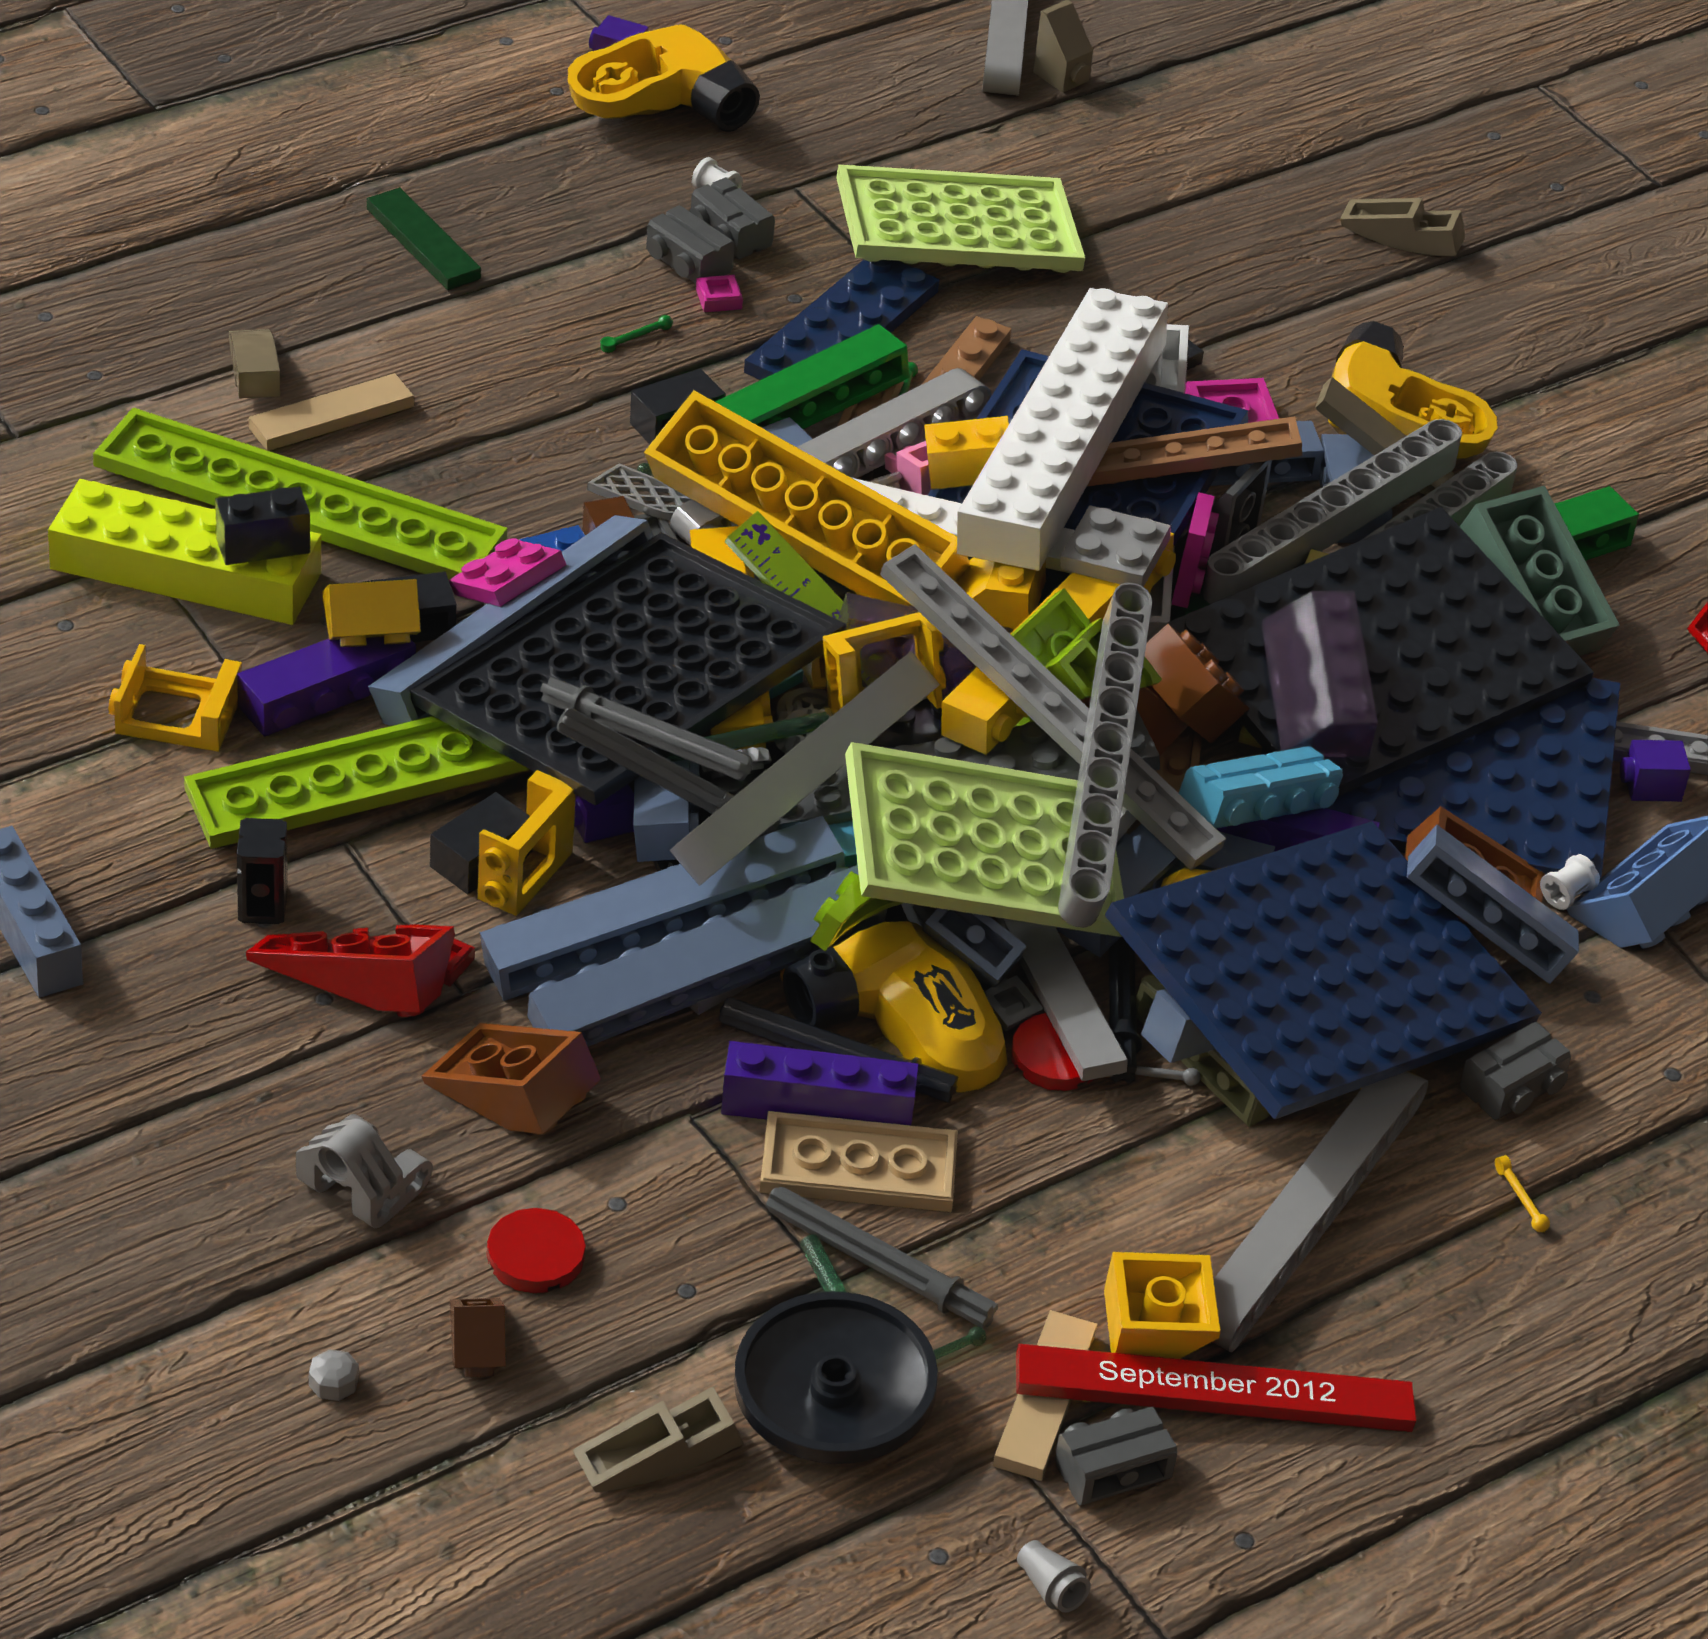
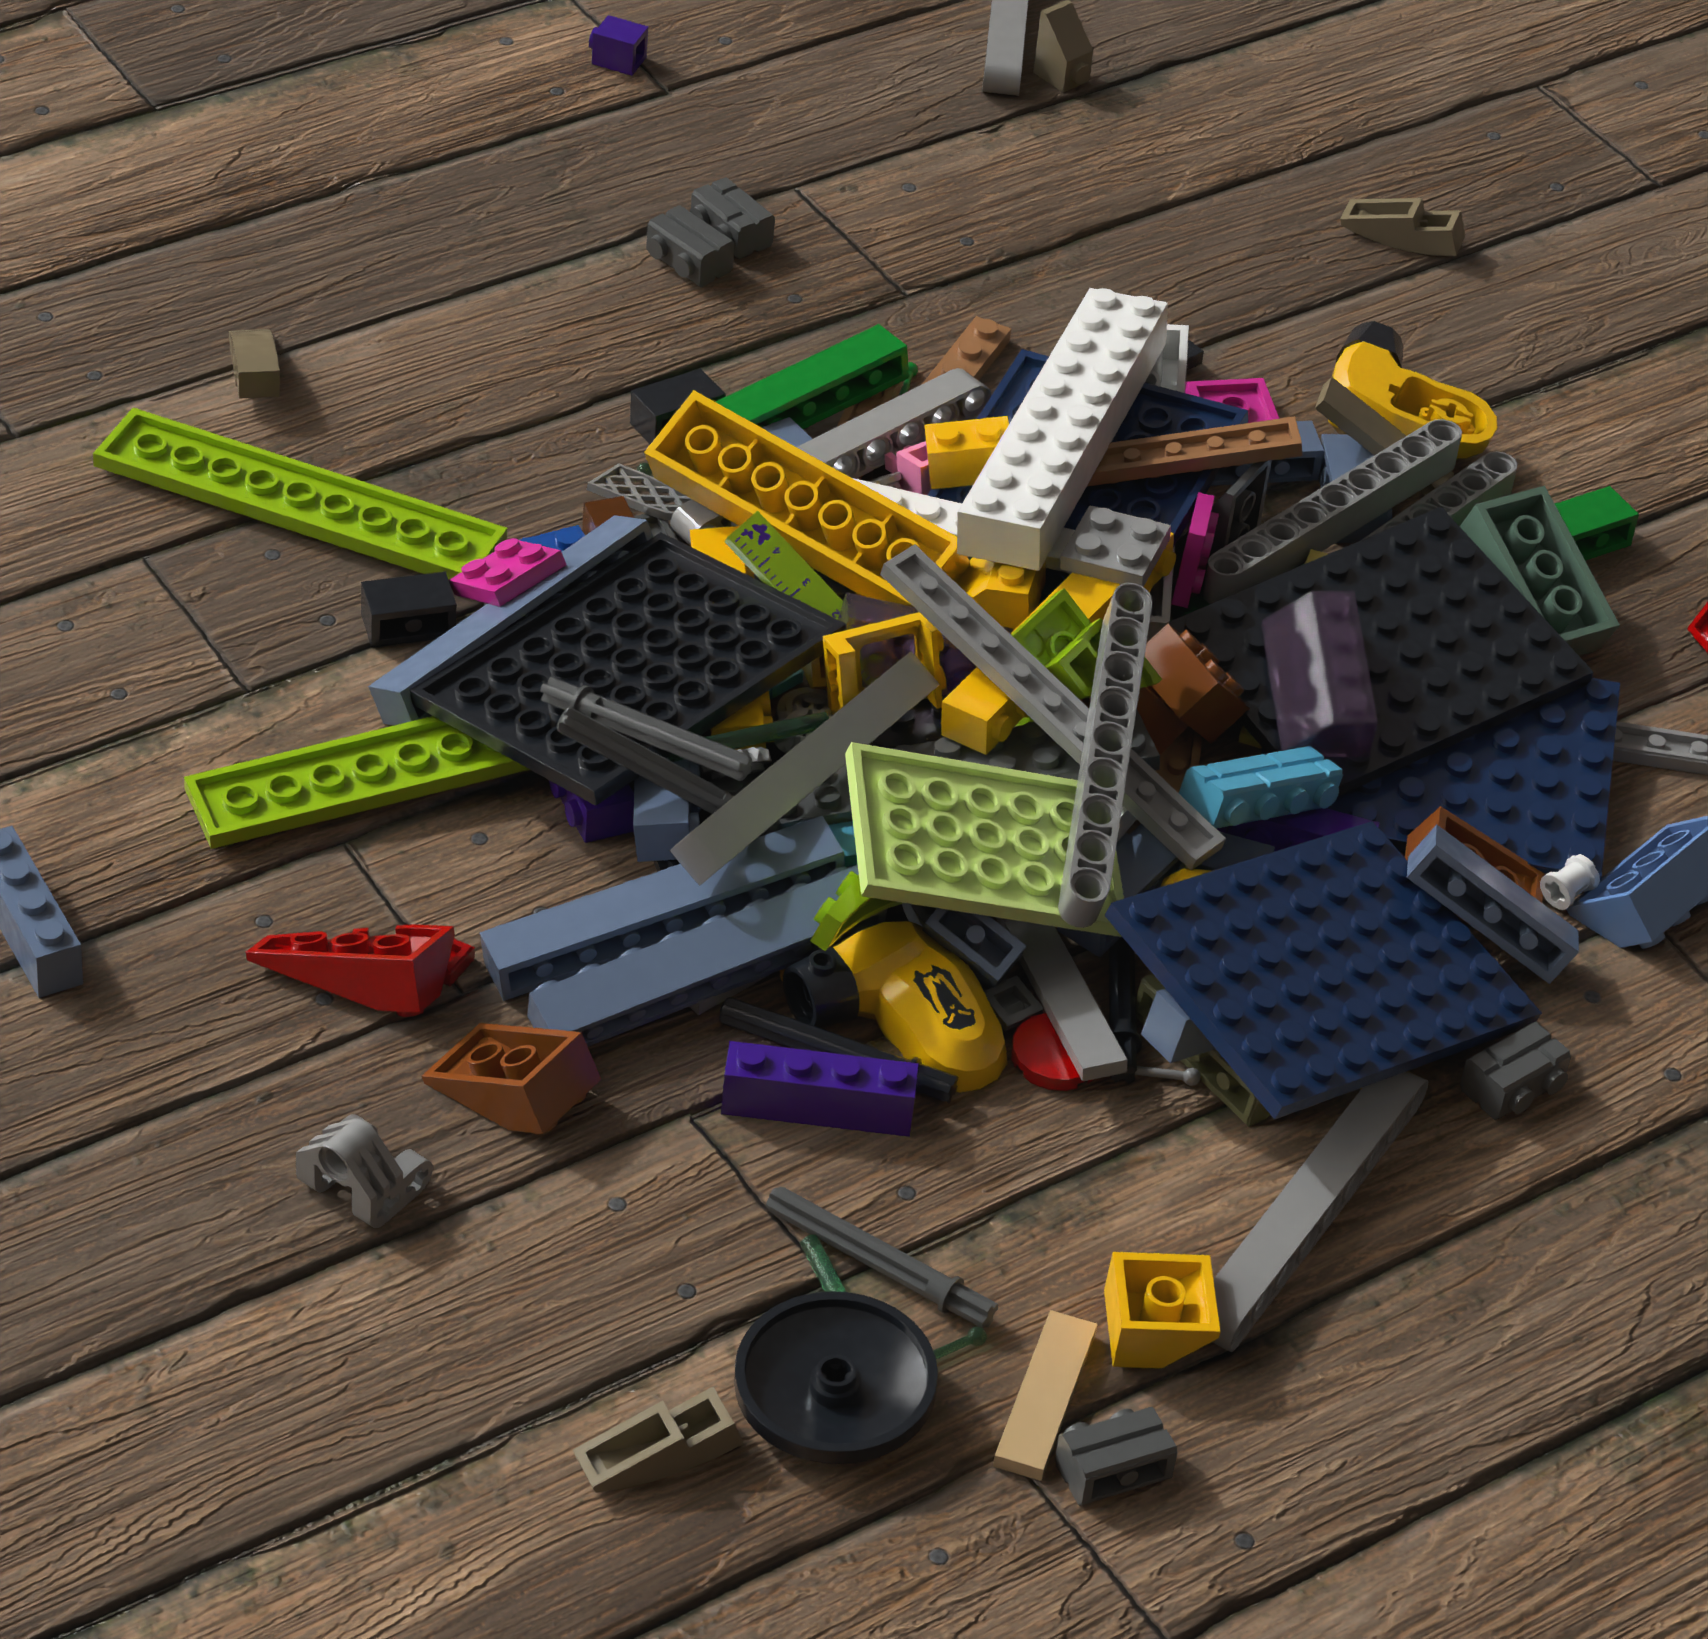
(173, 553): neon yellow brick -> none
(212, 719): yellow window -> none
(262, 525): black brick -> none
(262, 871): black brick -> none
(314, 681): dark purple brick -> none
(331, 412): tan tile -> none
(333, 1375): light grey tile -> none
(371, 611): yellow slope -> none
(424, 238): dark green tile -> none
(456, 844): black brick -> none
(478, 1335): reddish brown slope -> none
(535, 1250): red tile -> none
(546, 831): yellow window -> none
(609, 344): green hinge -> none
(659, 73): yellow piece -> none
(709, 171): white bush -> none
(719, 293): dark pink tile -> none
(860, 1161): tan tile -> none
(866, 296): dark blue plate -> none
(959, 218): yellowish green plate -> none
(1056, 1578): light grey cone -> none
(1214, 1387): red tile -> none
(1504, 1167): yellow hinge -> none
(1655, 770): dark purple brick -> none

